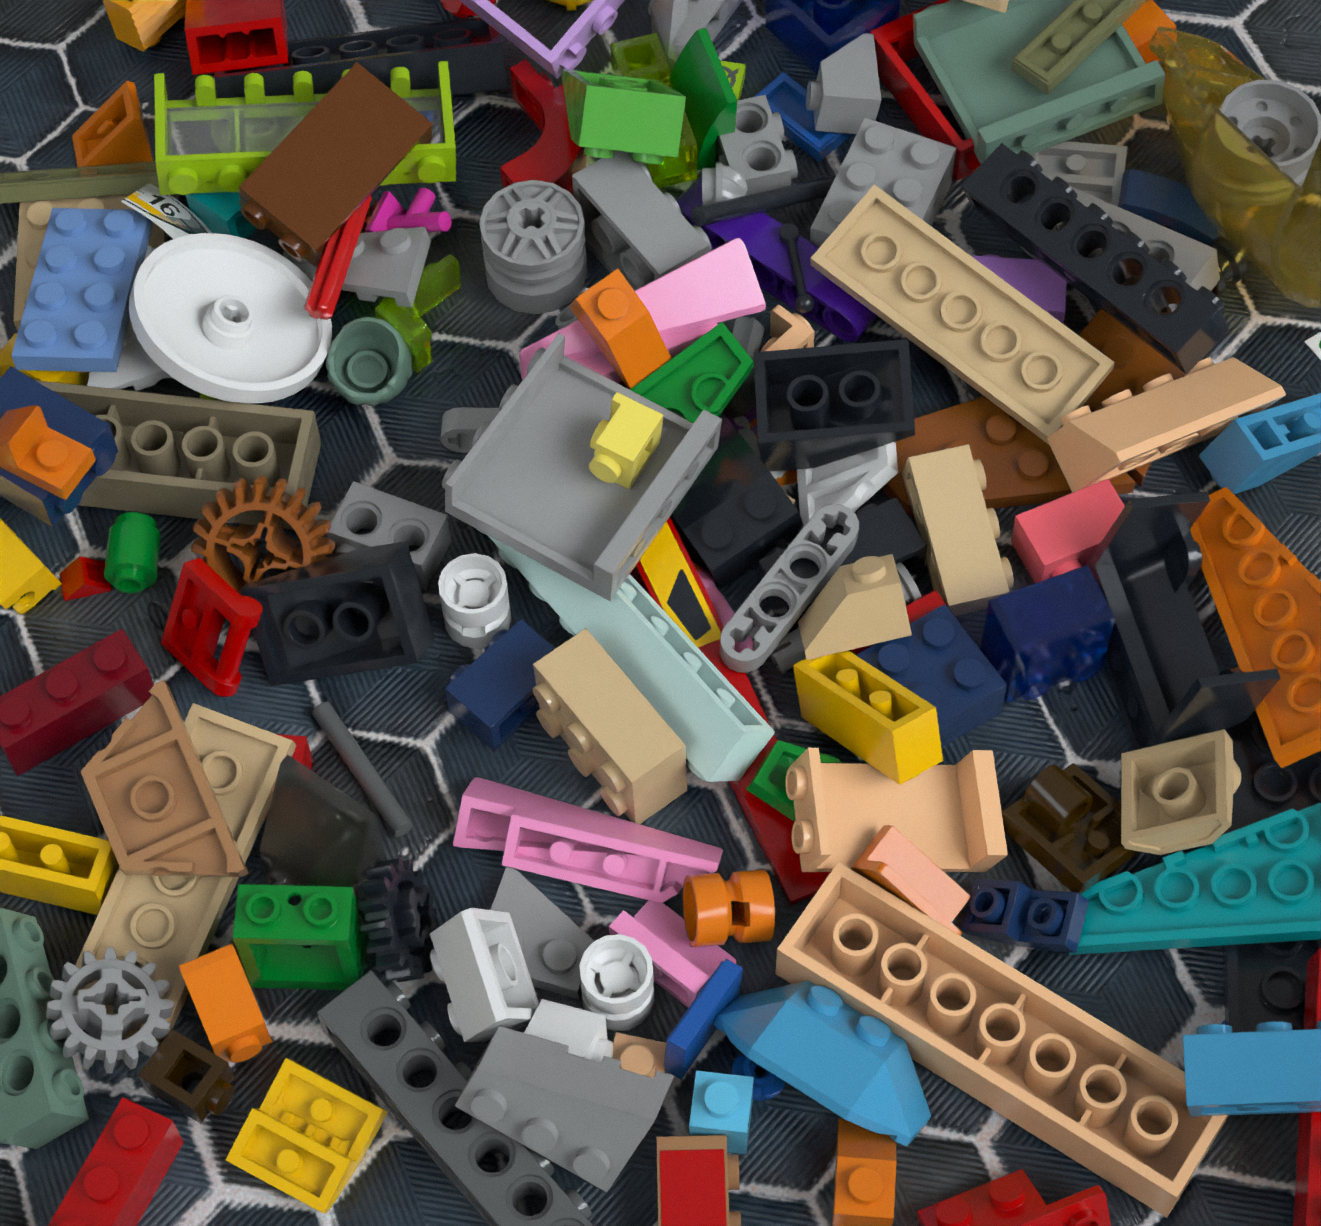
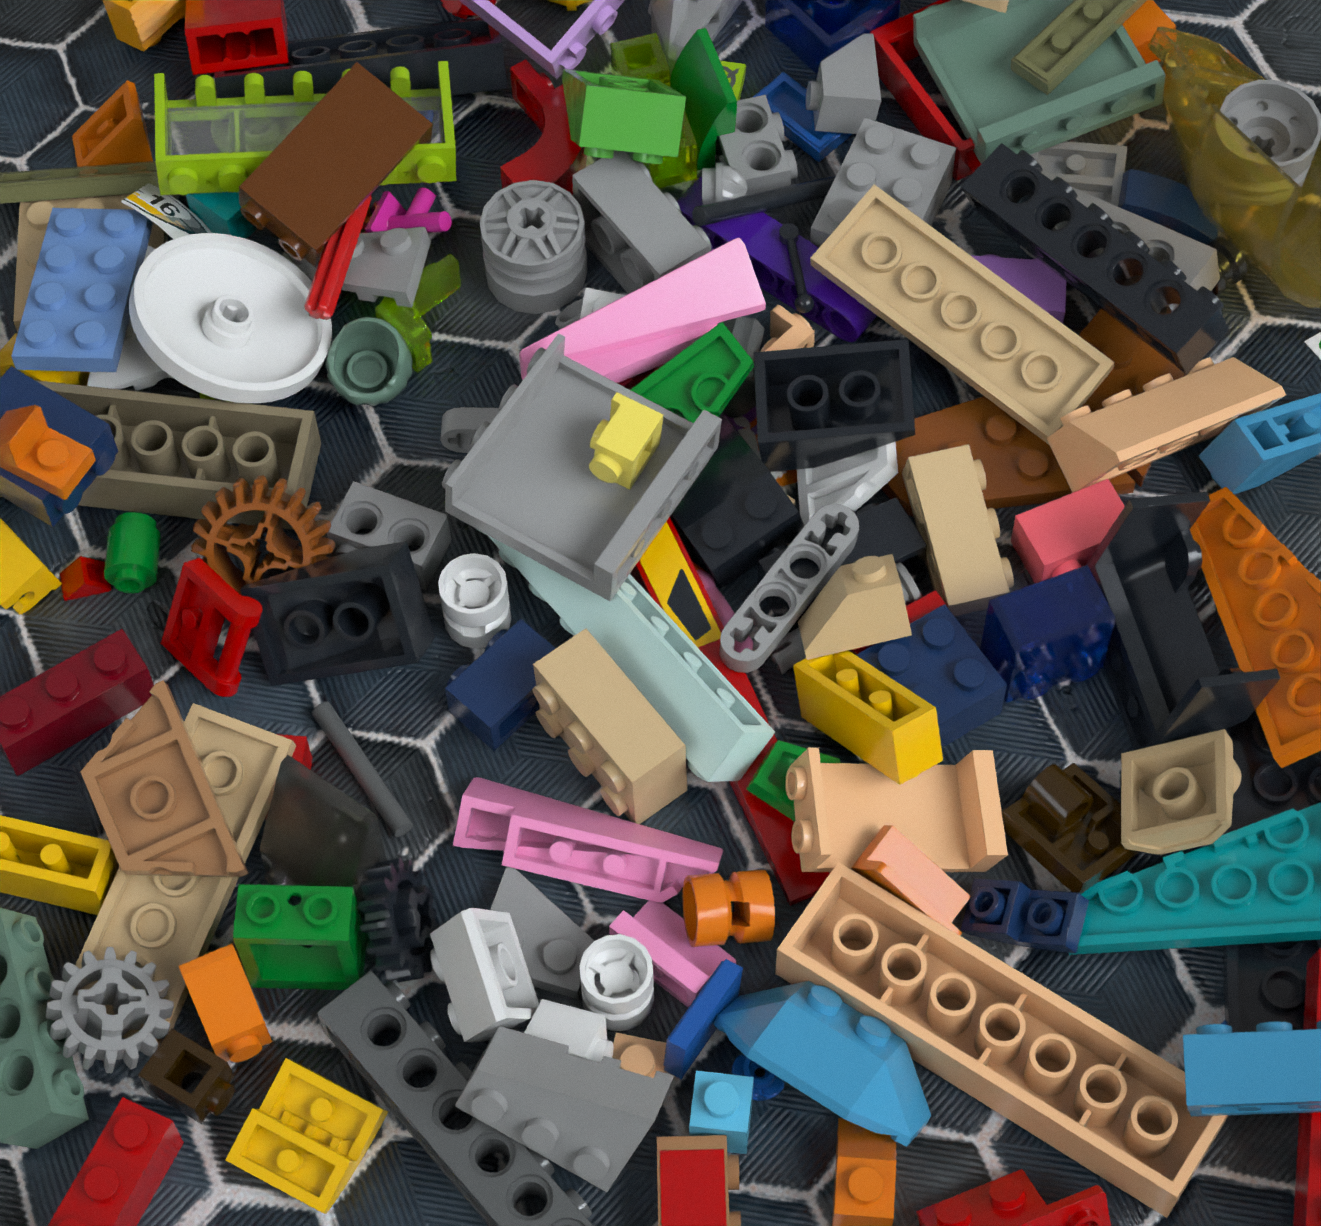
(621, 328): orange slope -> none

